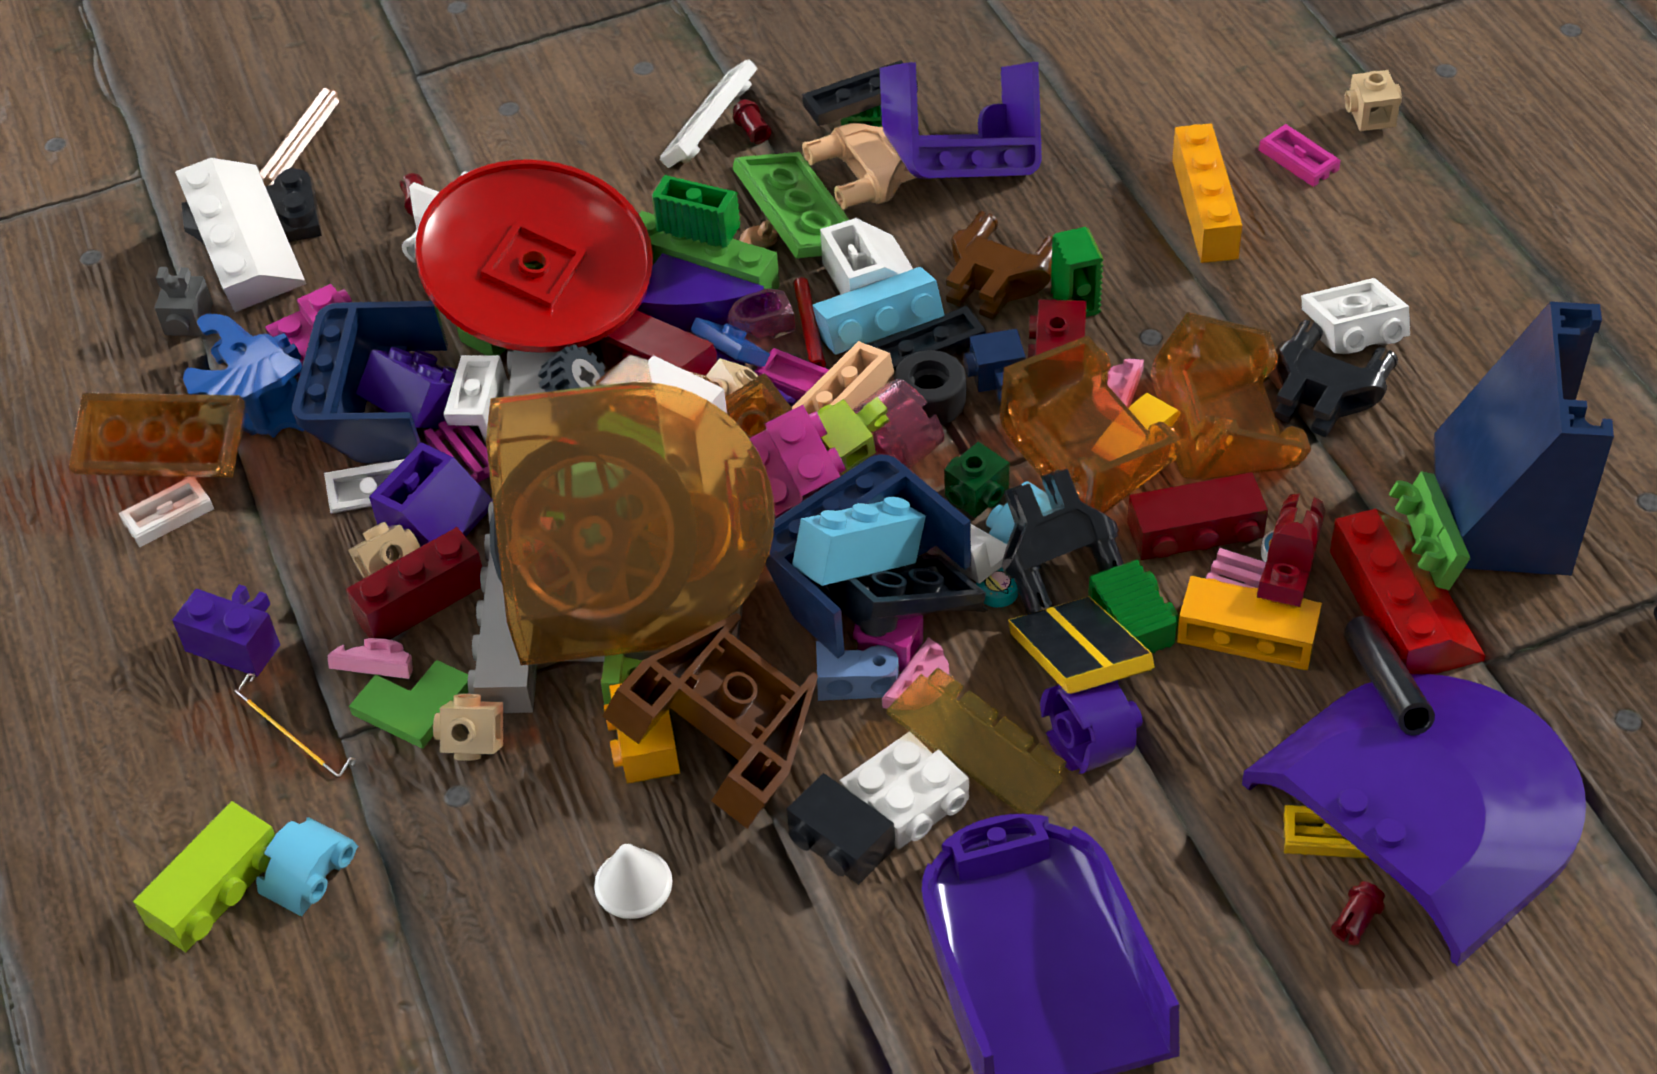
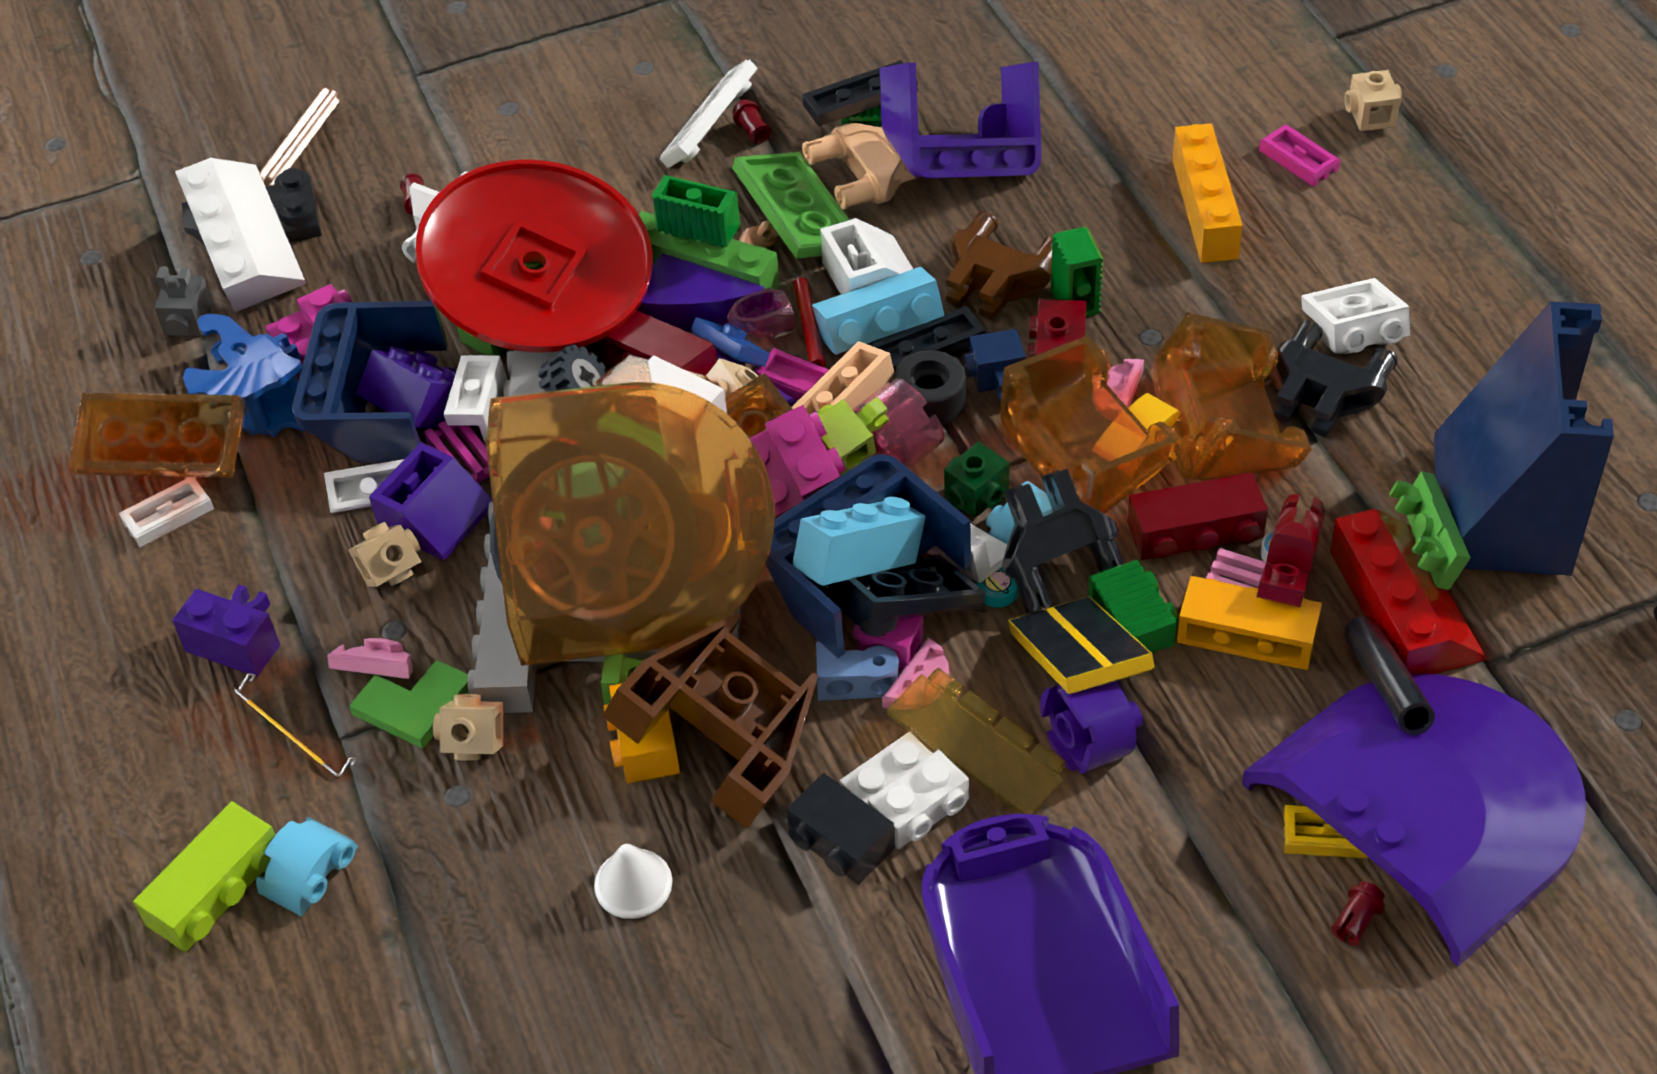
(416, 586): dark red brick -> none

